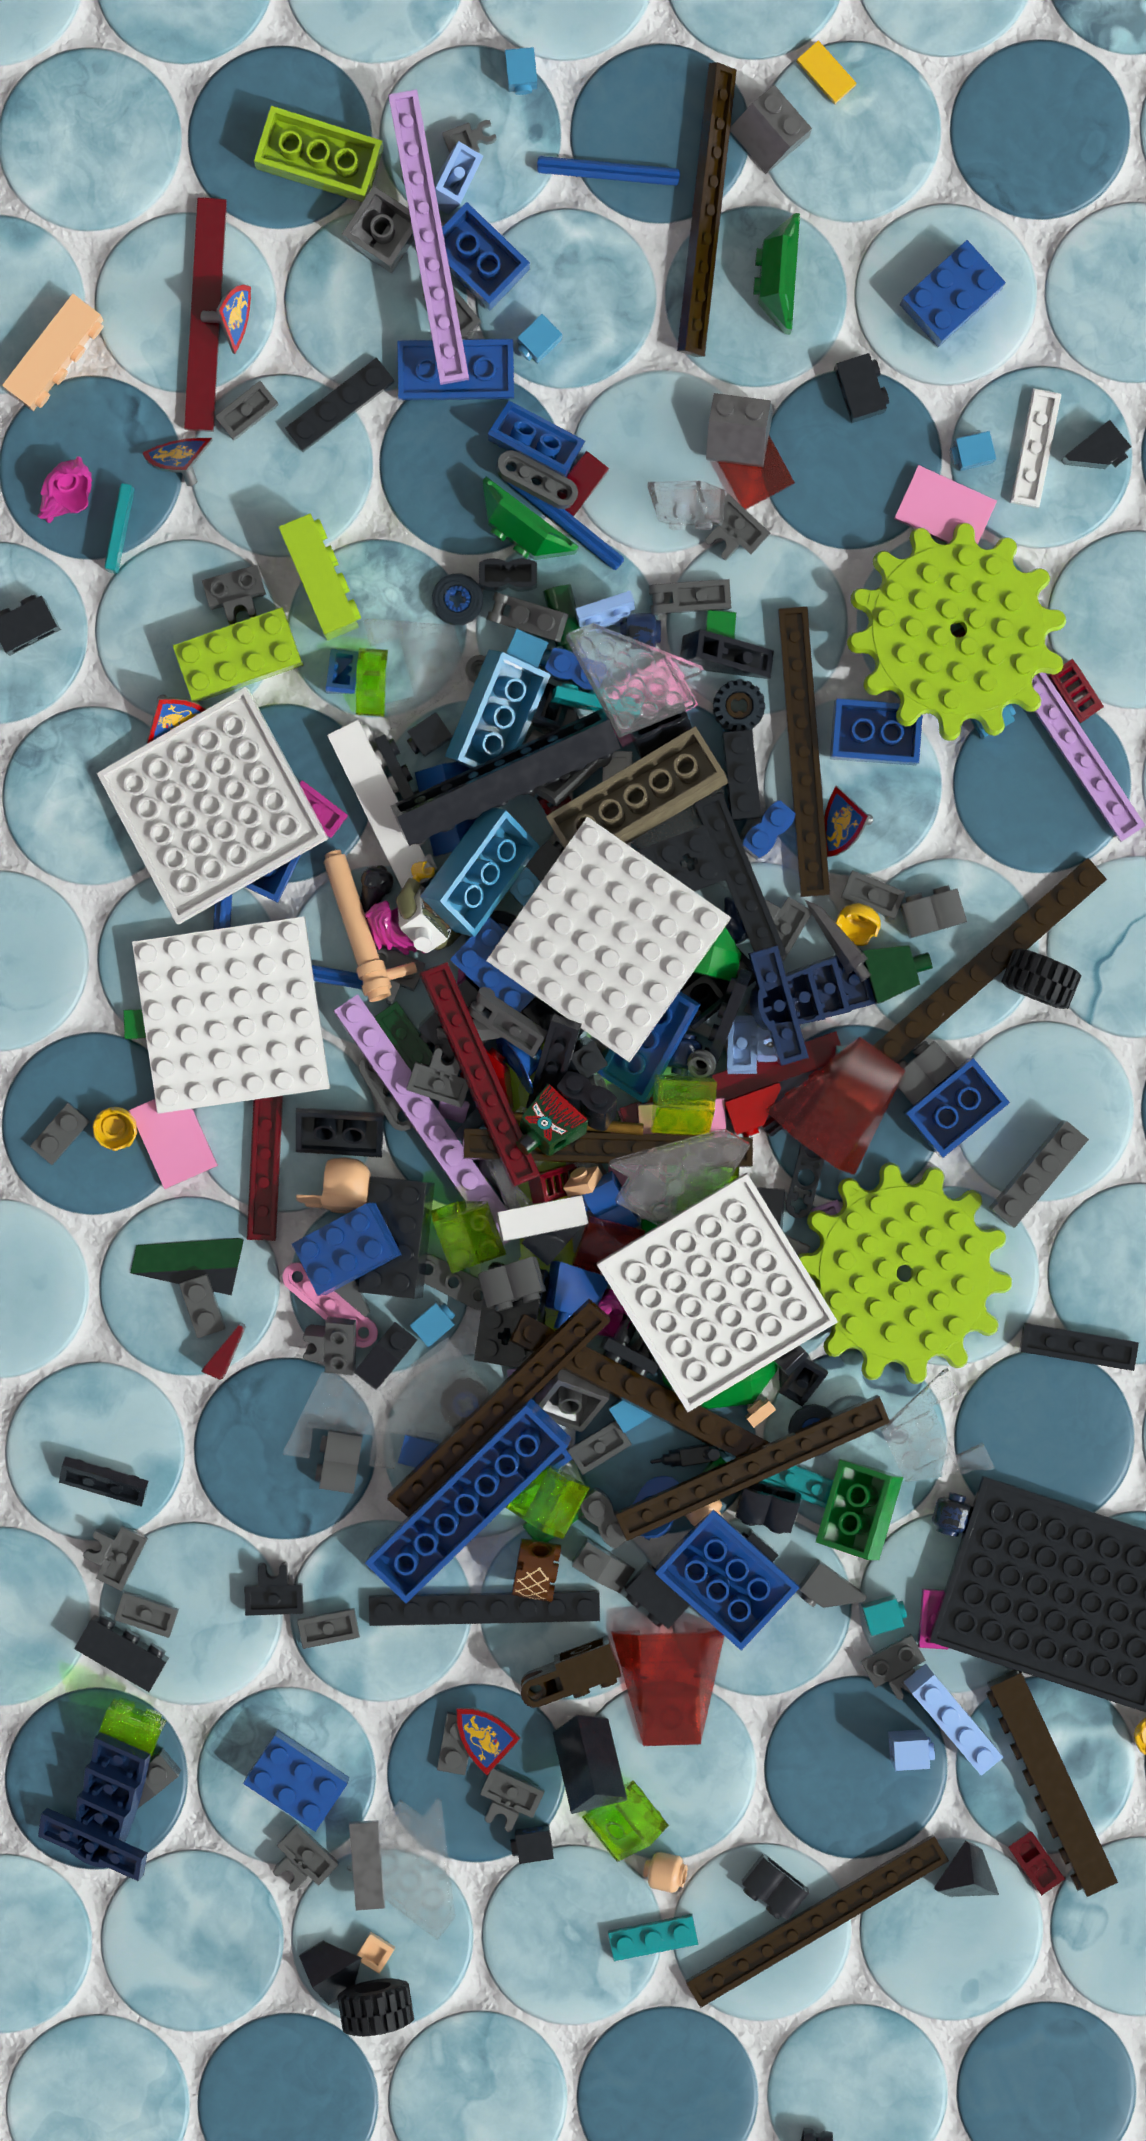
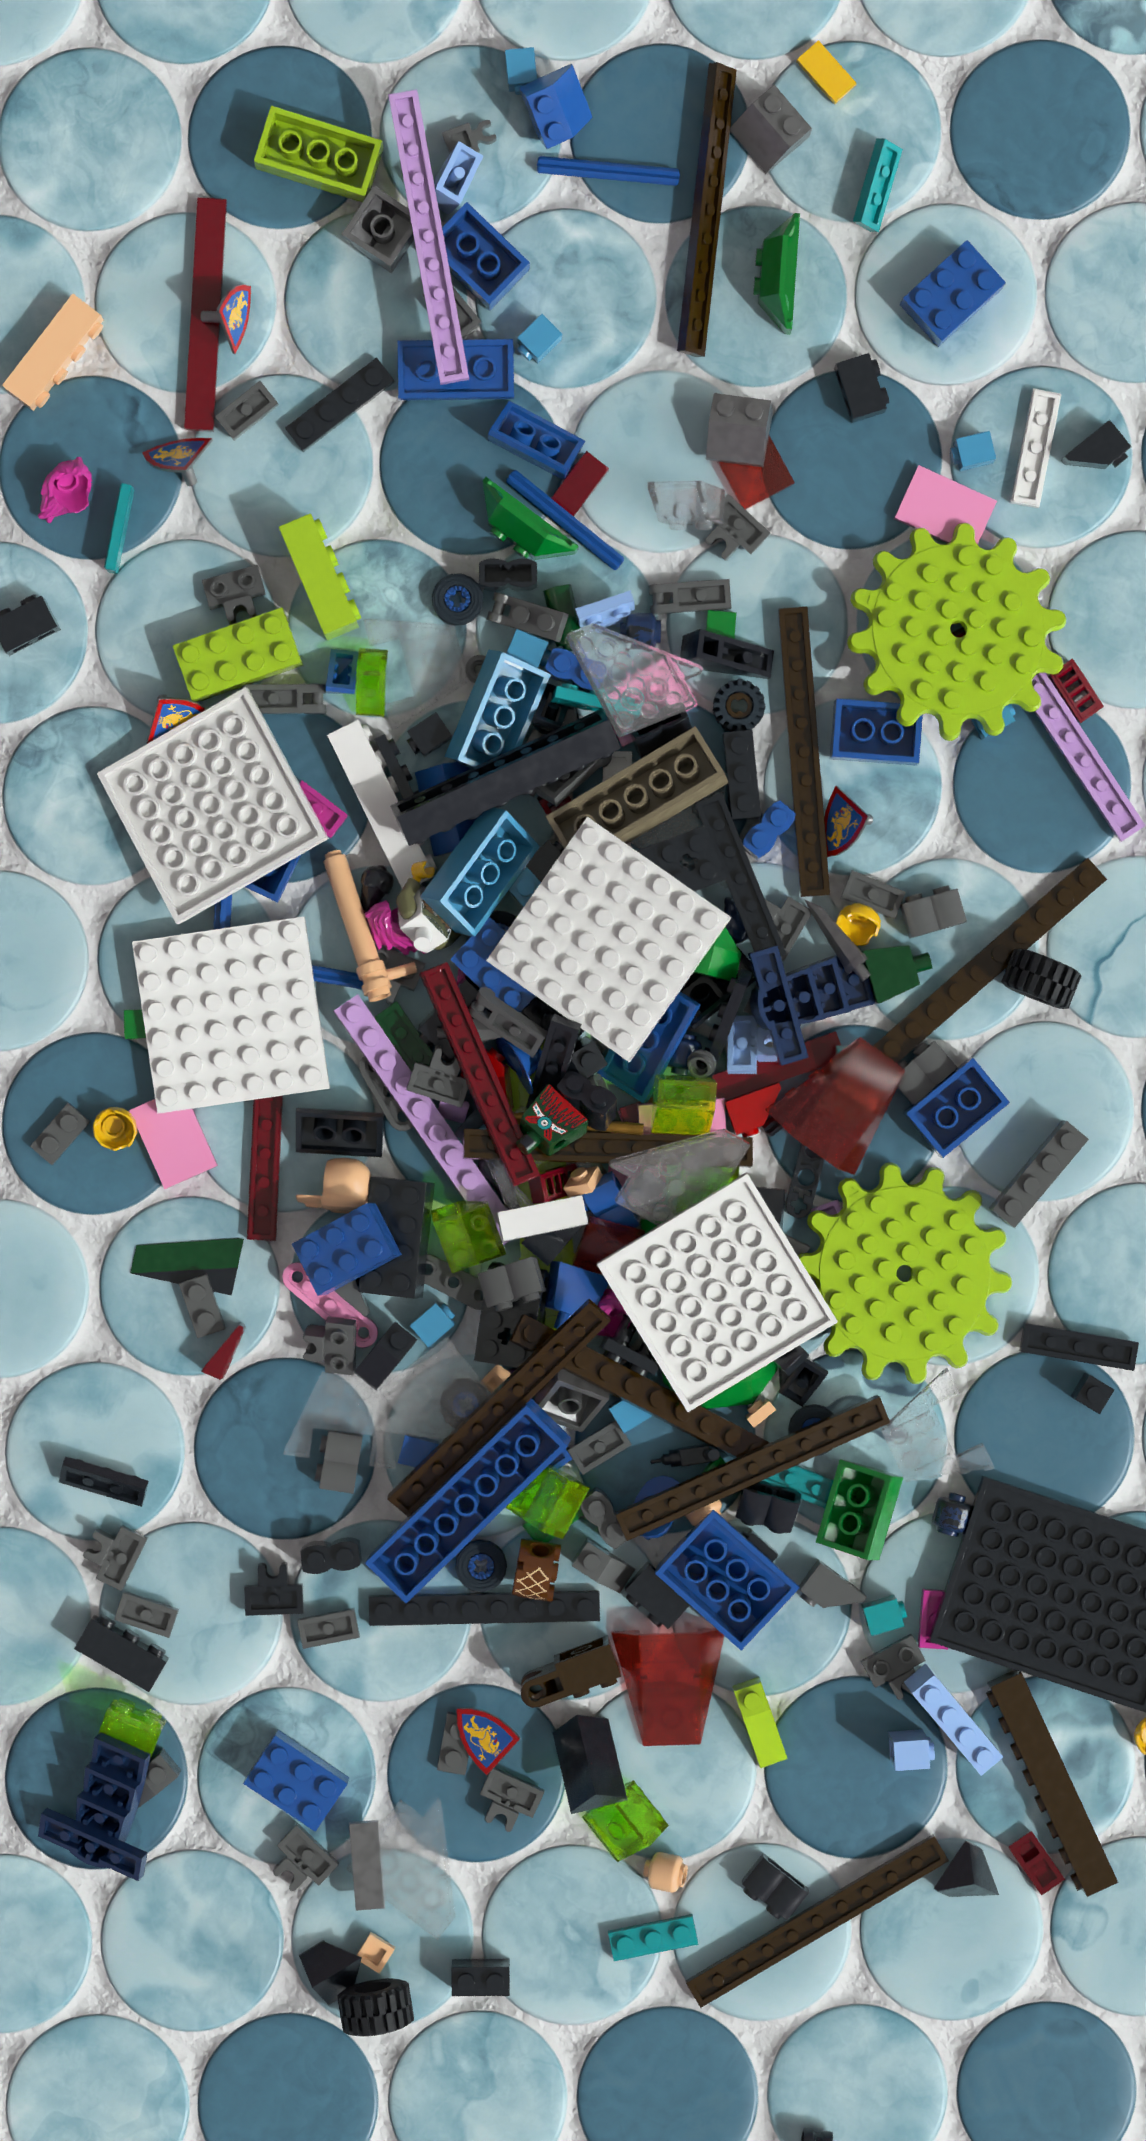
(288, 698): none -> dark grey plate
(339, 1555): none -> black brick
(480, 1977): none -> black brick
(481, 1580): none -> black bush
(495, 1377): none -> light nougat plate
(529, 469): dark grey plate -> none
(532, 1844): black brick -> none
(556, 106): none -> blue slope
(759, 1722): none -> lime slope
(877, 185): none -> teal plate
(1092, 1393): none -> black brick

